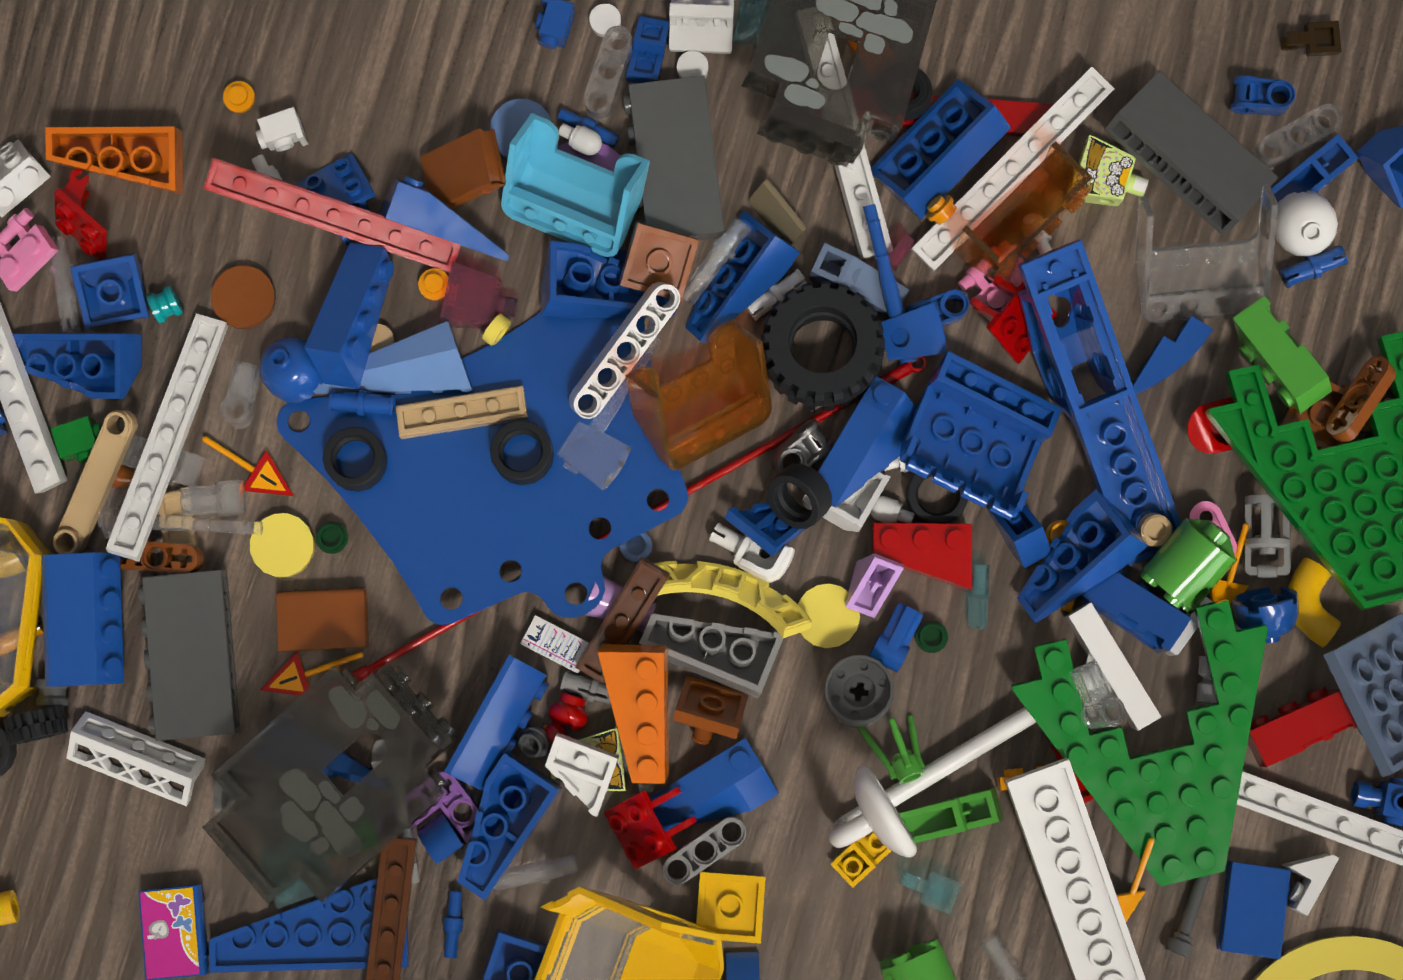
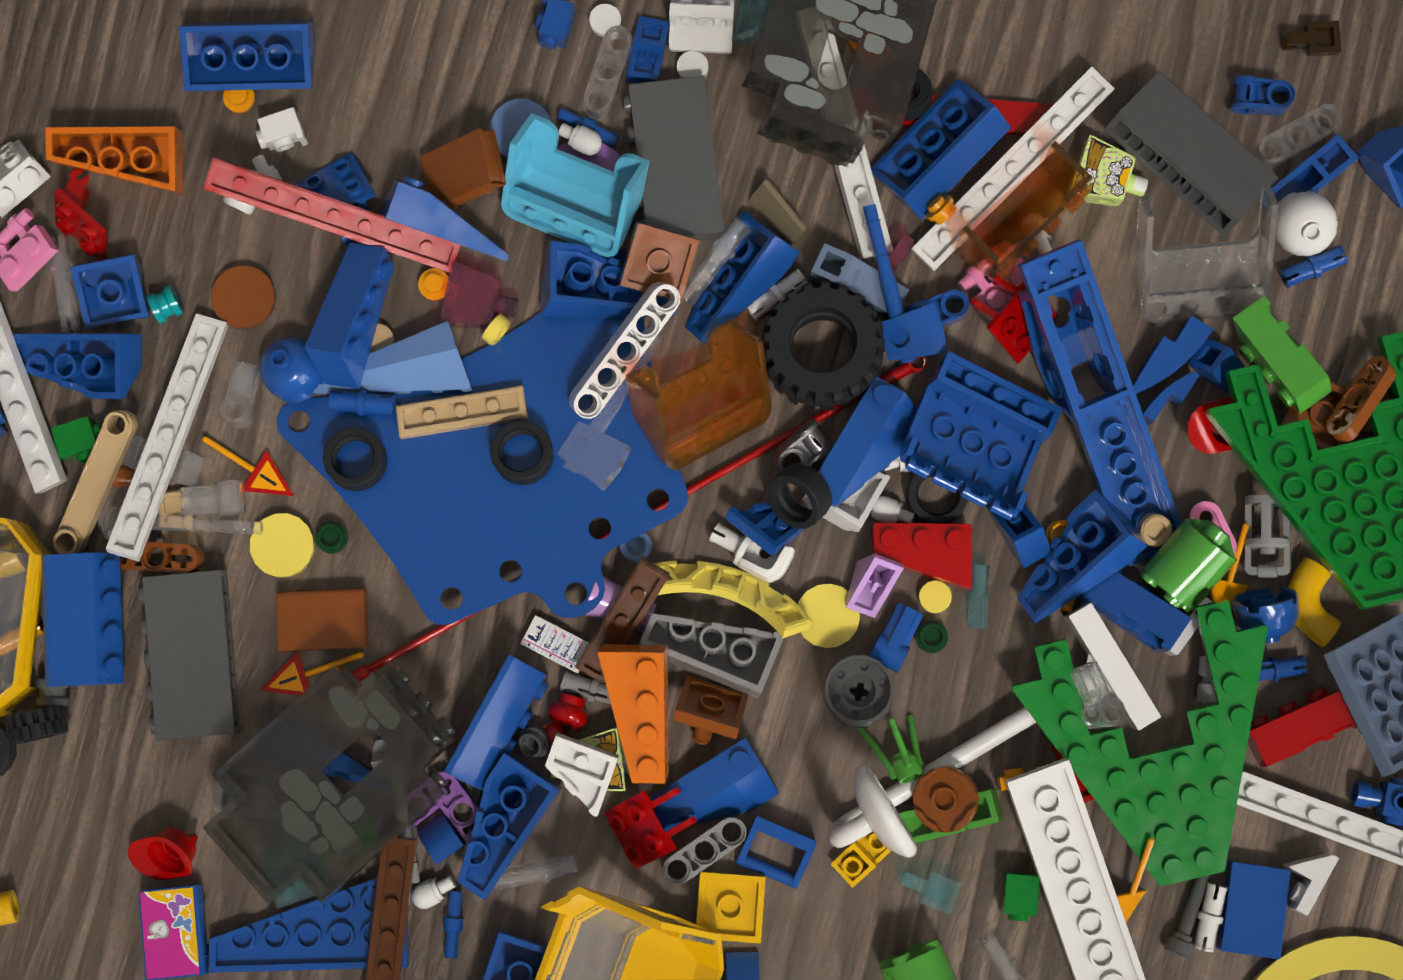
(134, 752): white fence -> none
(165, 854): none -> red piece
(239, 205): none -> white tile
(247, 55): none -> blue slope
(431, 892): none -> white cylinder
(781, 833): none -> blue tile
(935, 597): none -> light yellow tile
(945, 799): none -> dark orange tile
(1019, 895): none -> green brick
(1174, 394): none -> blue slope
(1210, 917): none -> white pin
(1213, 362): none -> blue brick
(1282, 668): none -> blue axle

